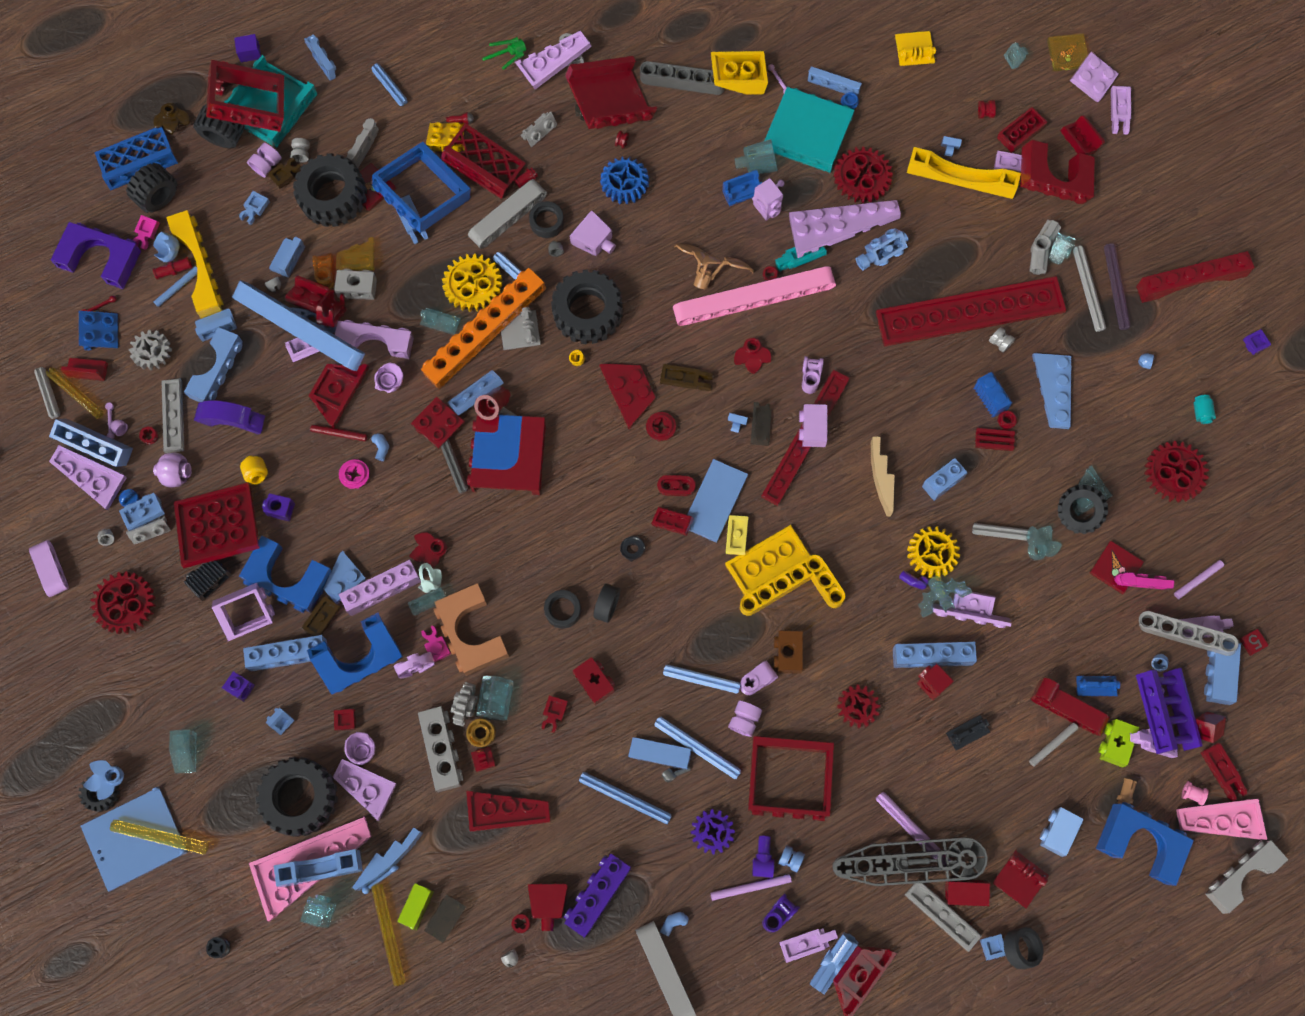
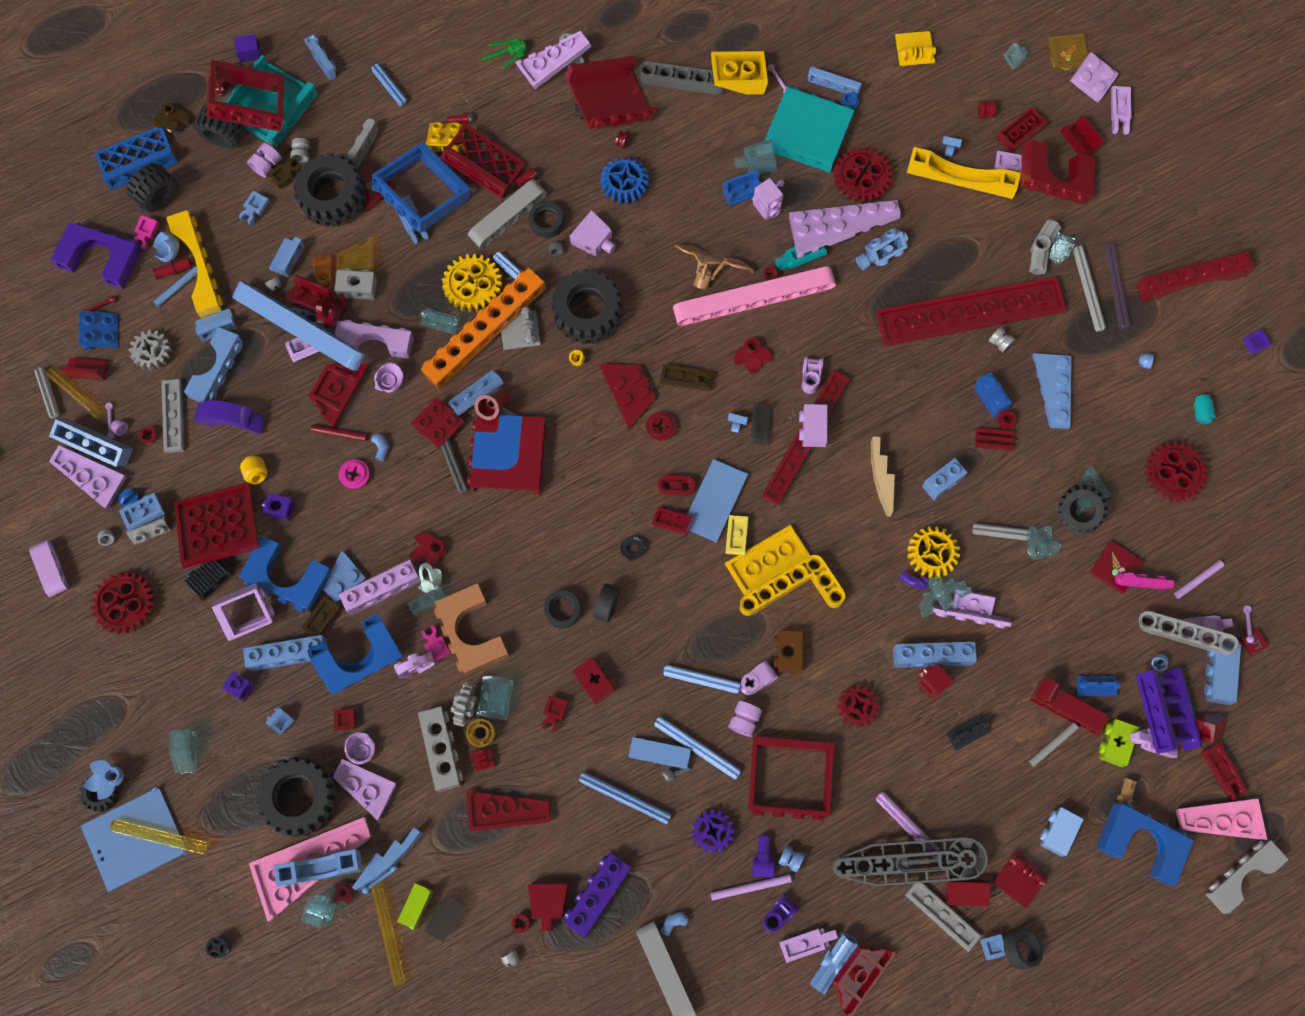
(172, 470): lavender plant -> none
(347, 897): none -> dark red plate
(542, 126): light grey hinge -> none
(1195, 793): bright pink bush -> none
(1247, 610): none -> lavender hinge

